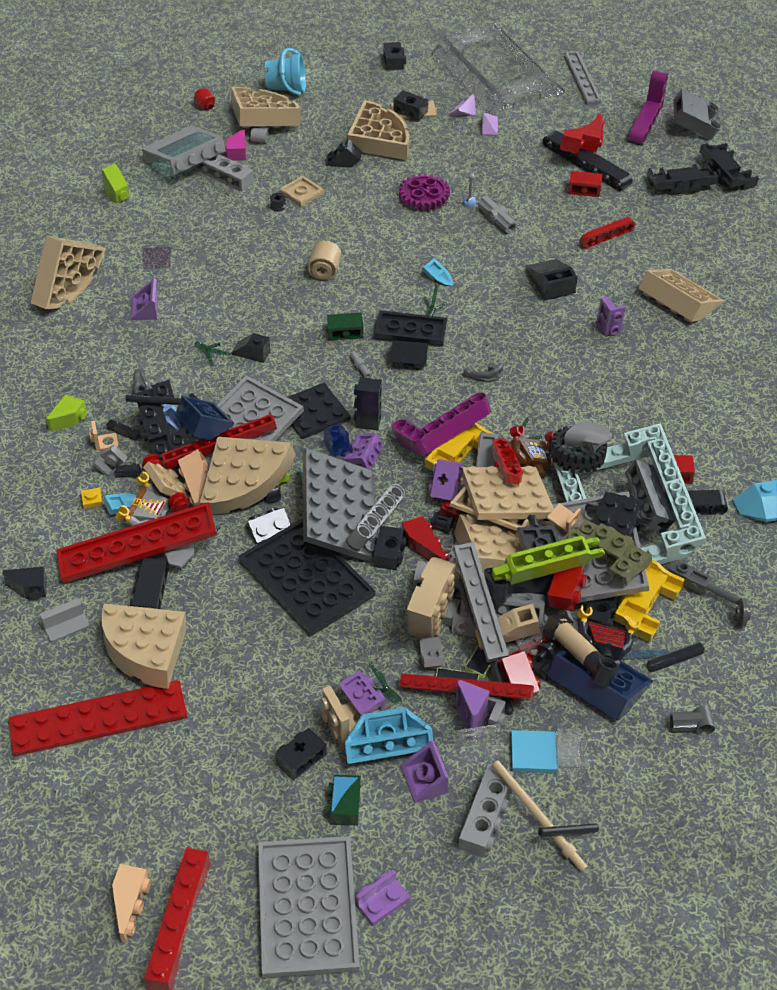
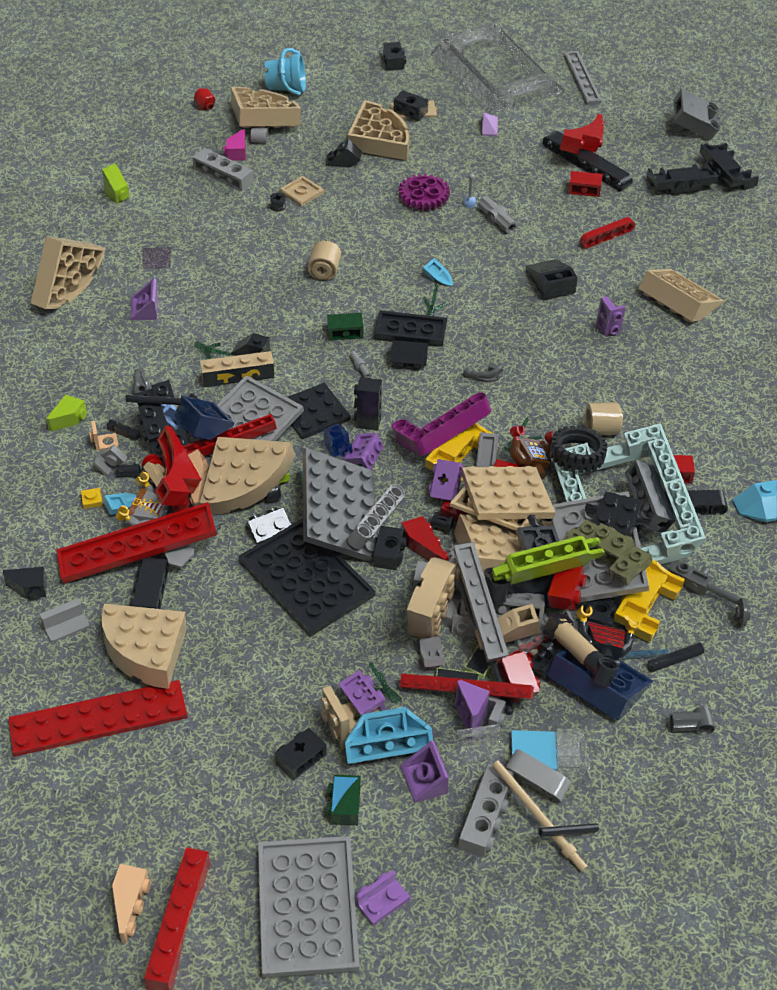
(180, 472): none -> red arch
(185, 148): light grey panel -> none
(235, 368): none -> brick
(465, 107): lavender slope -> none
(507, 461): red beam -> none
(538, 775): none -> light grey beam
(564, 517): light nougat bracket -> none
(587, 436): light grey panel -> none
(604, 418): none -> tan piece
(651, 108): magenta beam -> none

